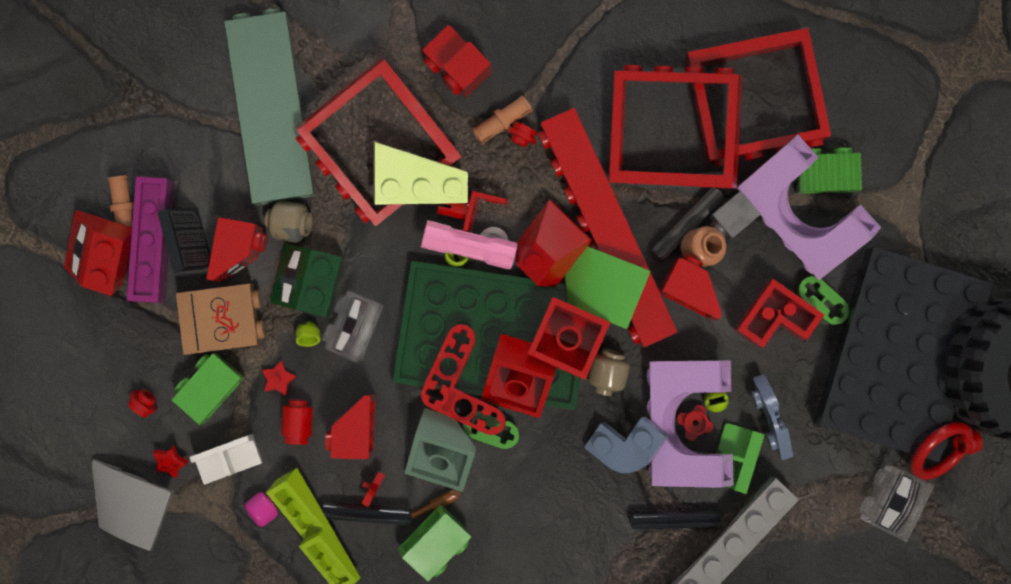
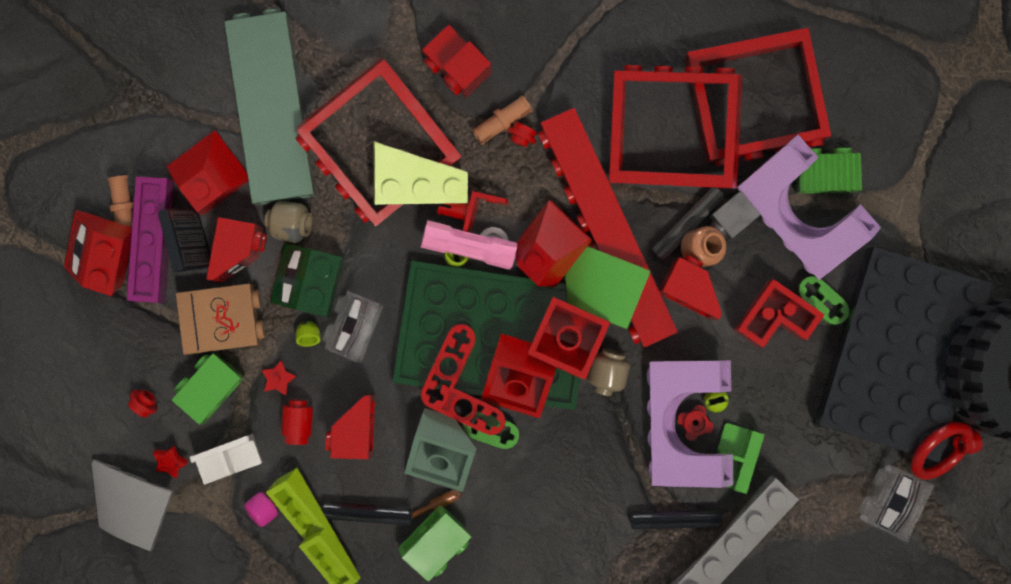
(208, 173): none -> red slope
(372, 488): red piece -> none
(627, 454): sand blue plate -> none
(779, 436): sand blue plate -> none

